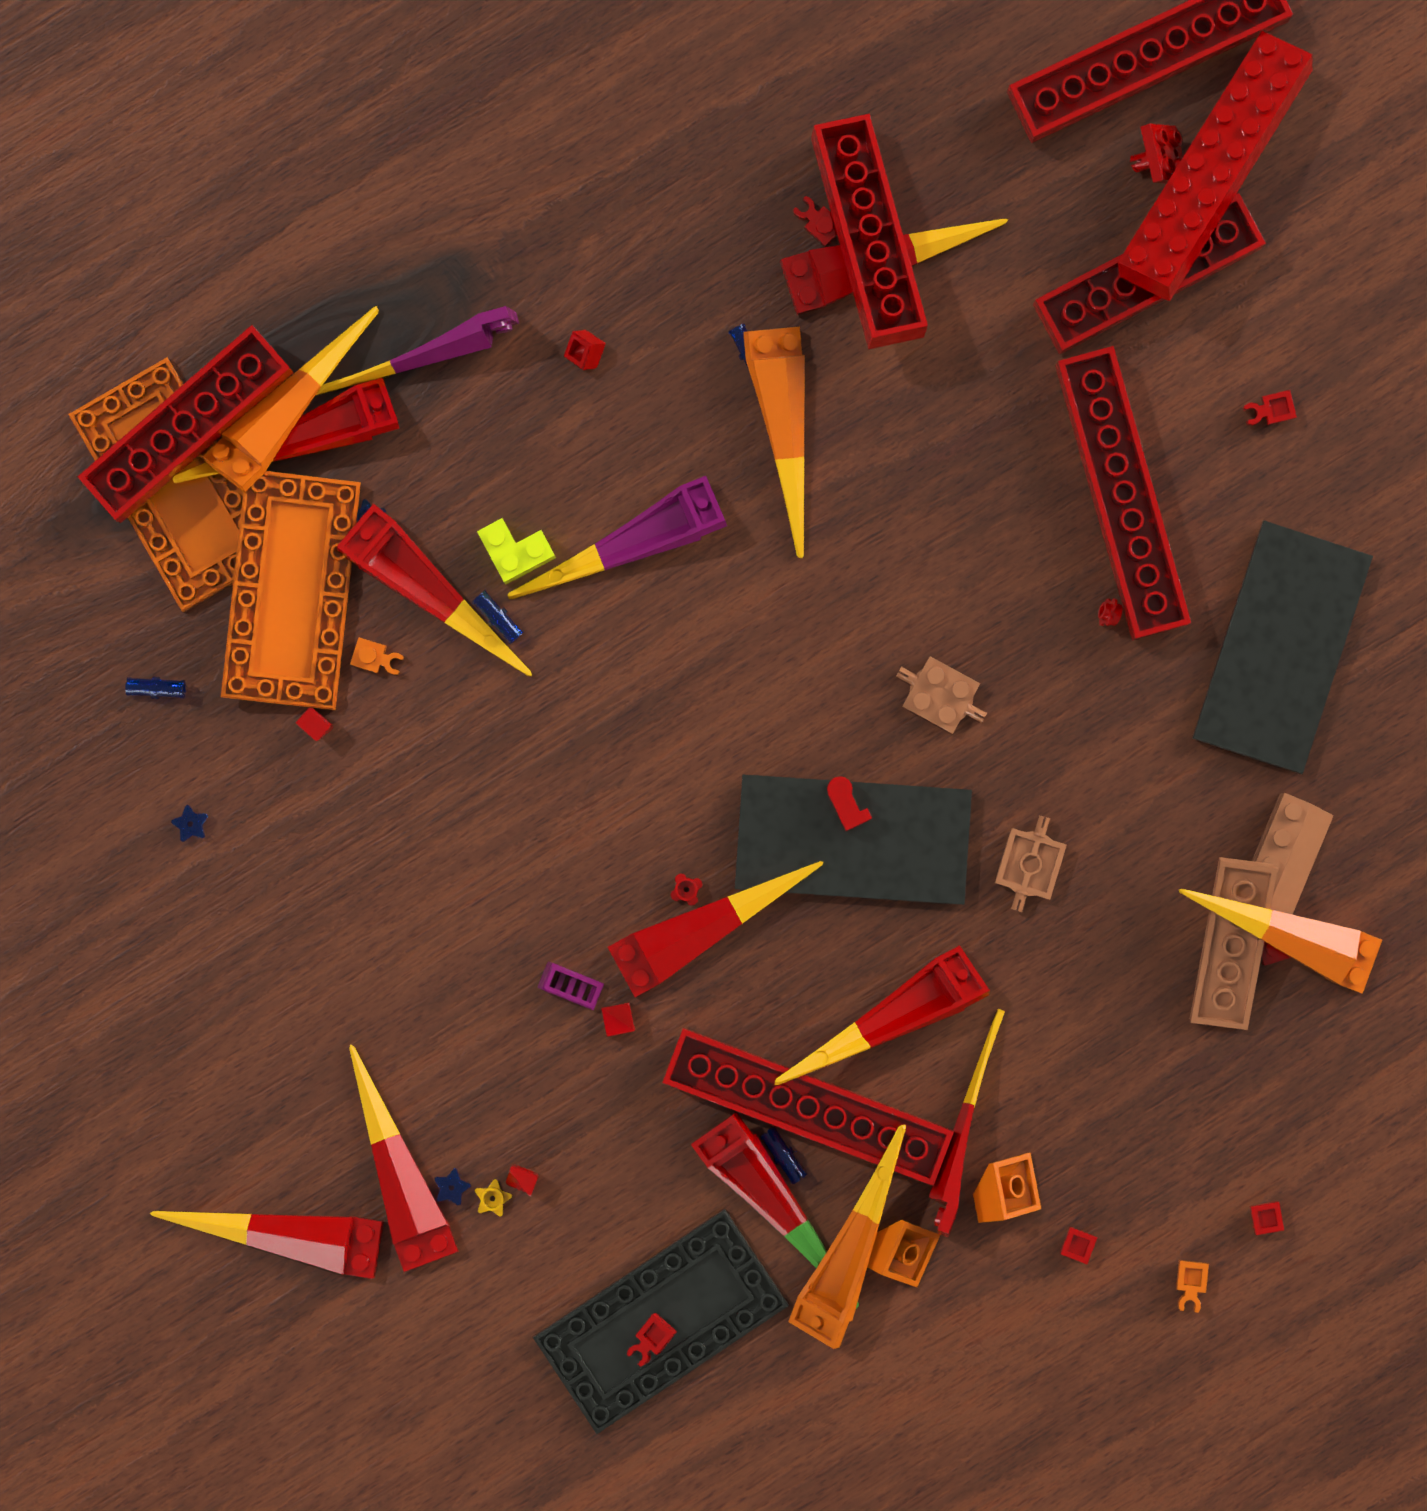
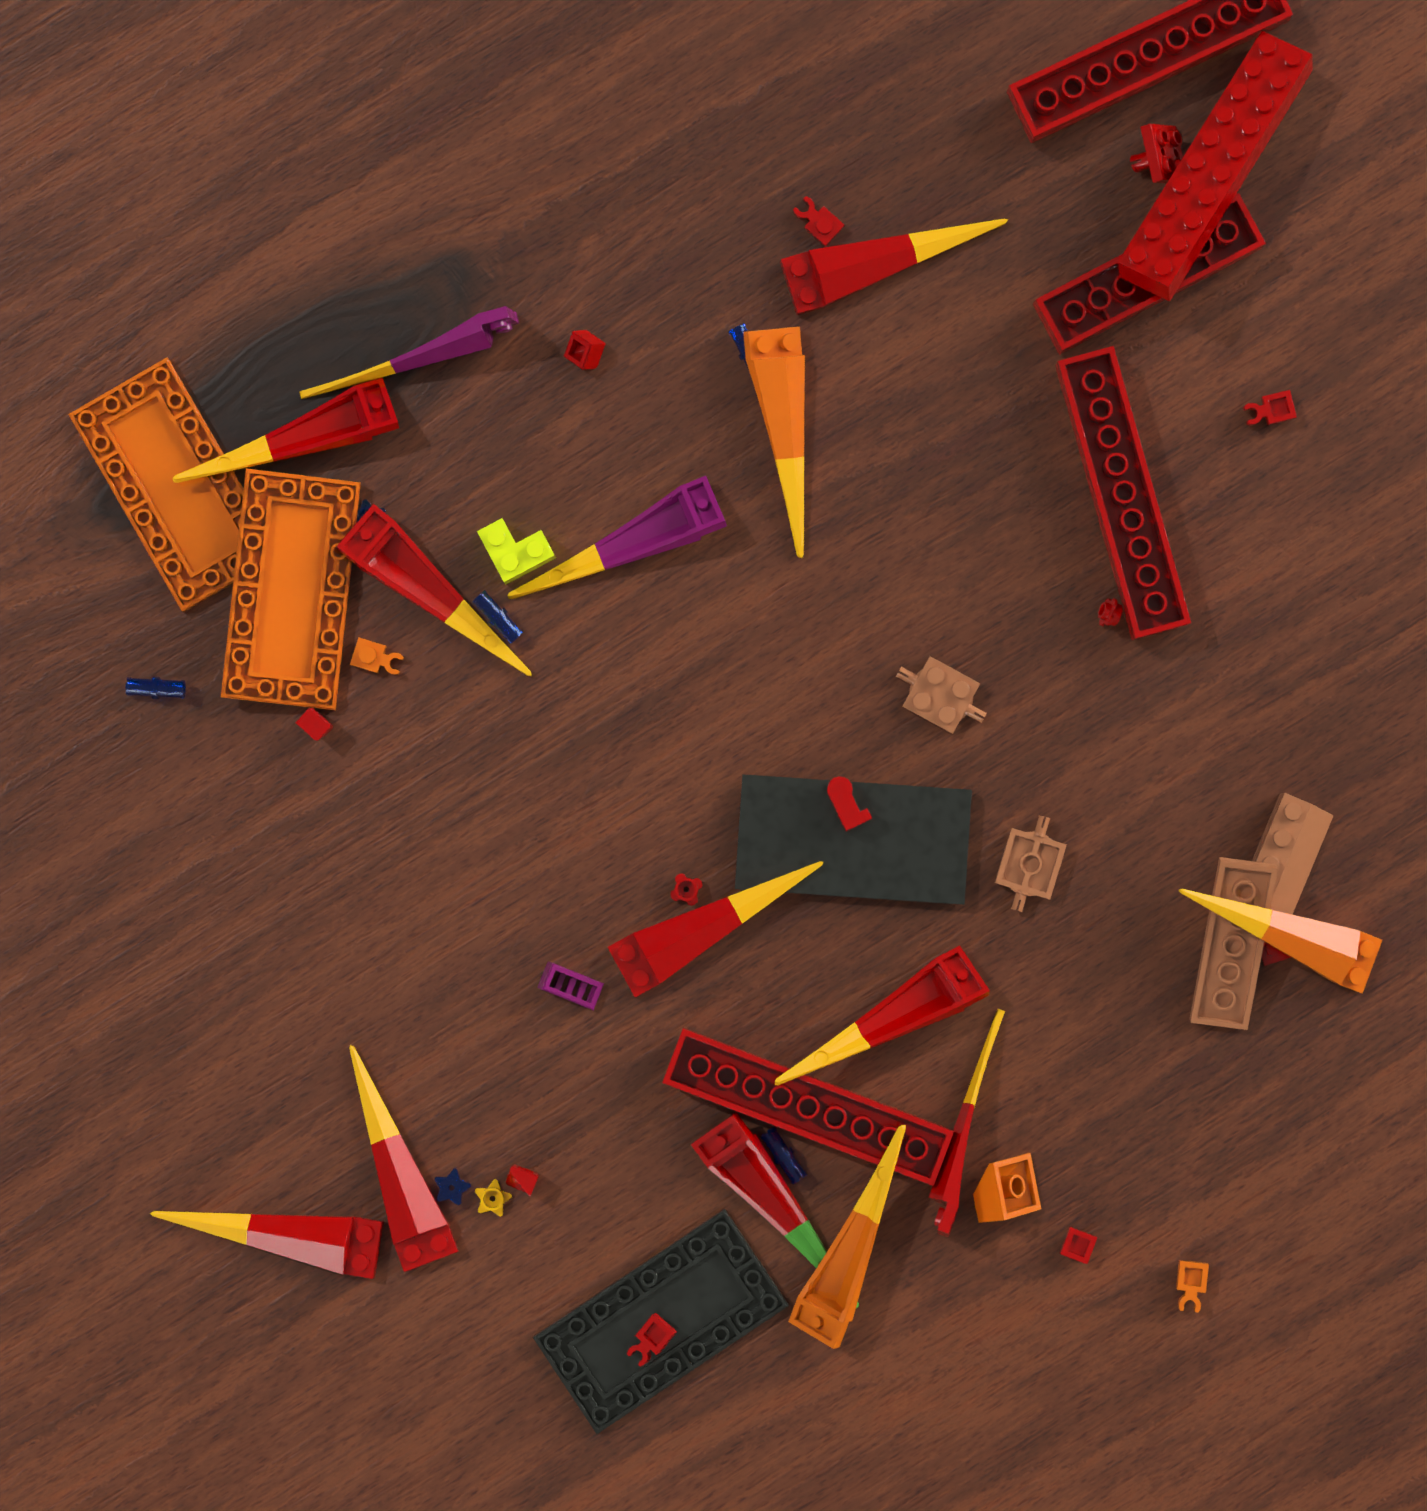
(185, 424): red brick -> none
(197, 827): clear blue plate -> none
(257, 436): orange plate -> none
(618, 1019): red slope -> none
(869, 231): red brick -> none
(903, 1252): orange slope -> none
(1266, 1218): red plate -> none
(1282, 647): pearl dark grey tile -> none

